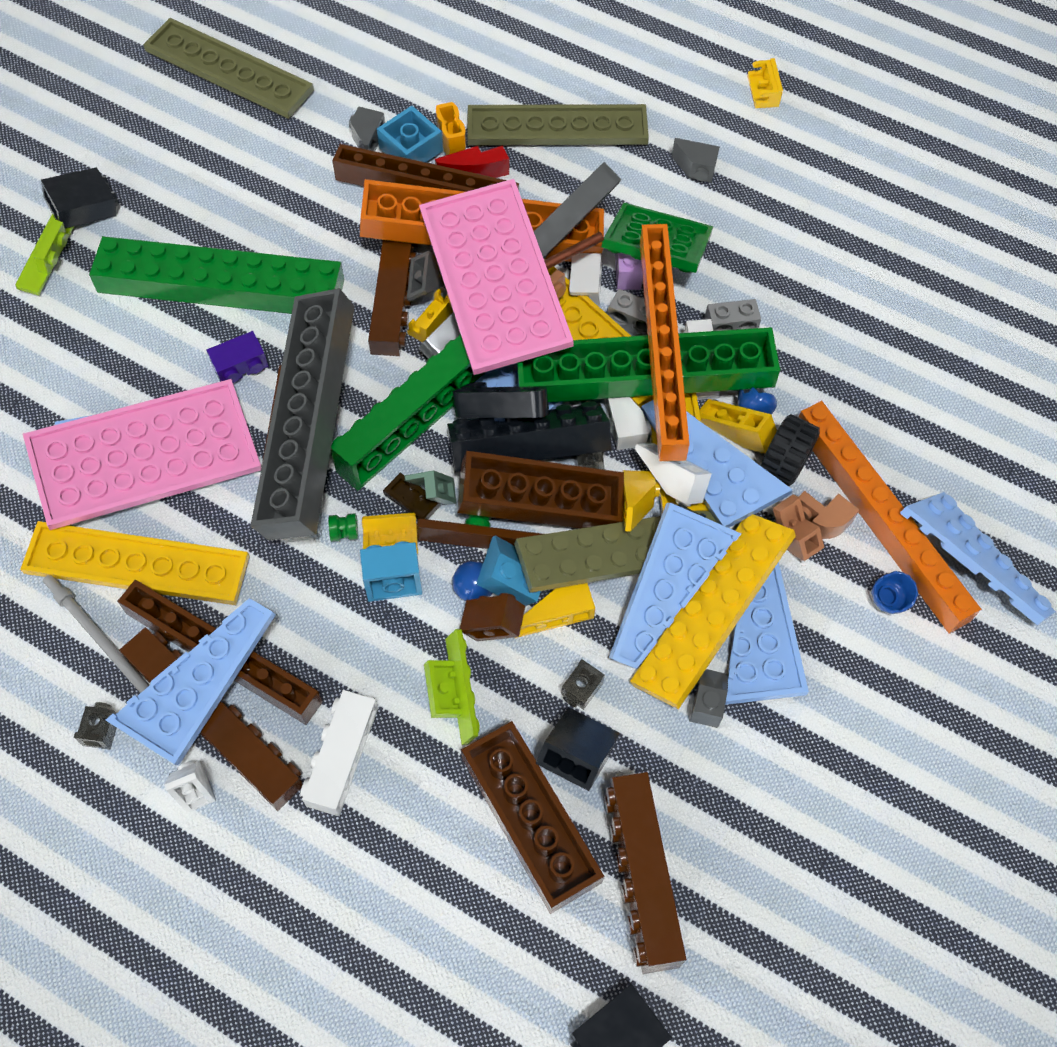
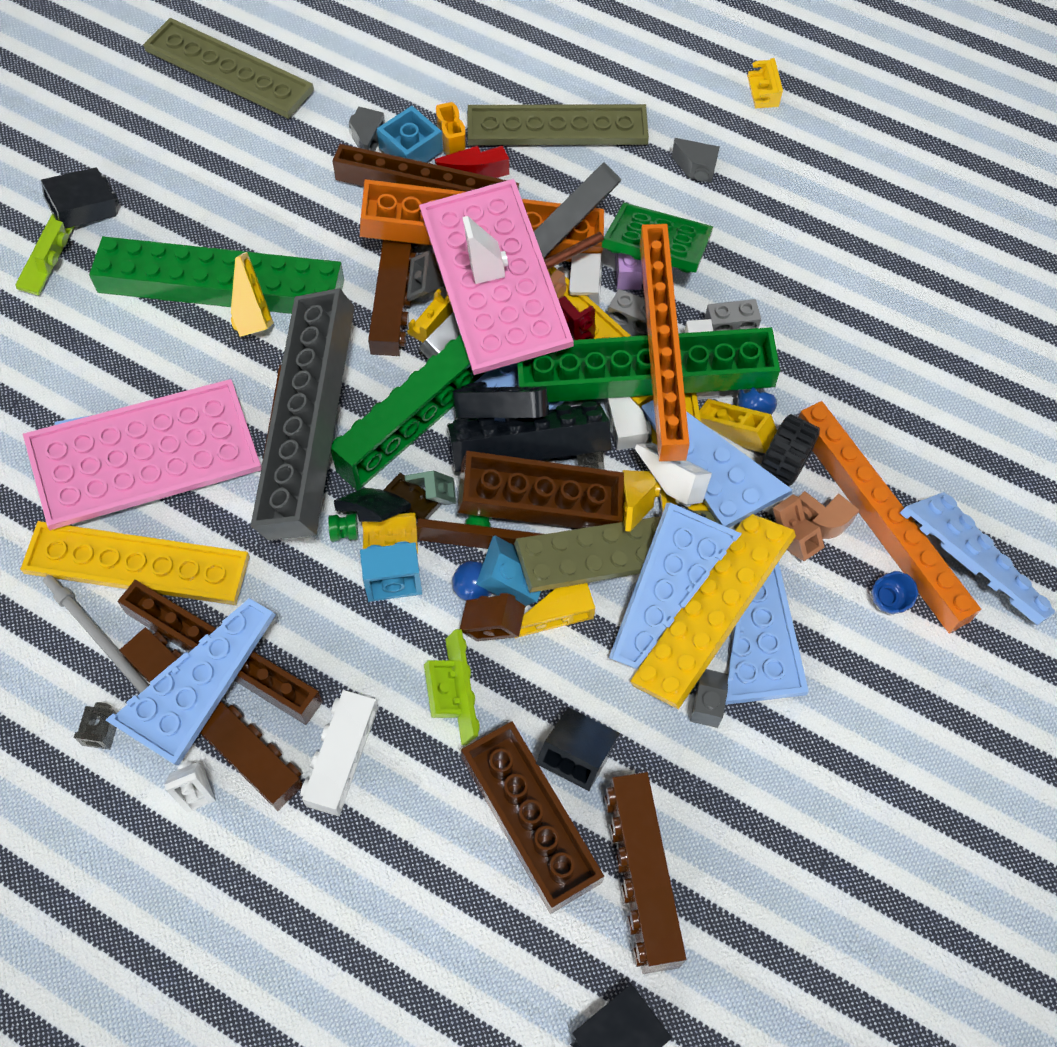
(237, 357): dark purple piece -> none
(248, 304): none -> yellow slope
(372, 504): none -> black slope
(484, 253): none -> white slope
(580, 323): none -> dark red bracket
(581, 696): clear smoke brick -> none

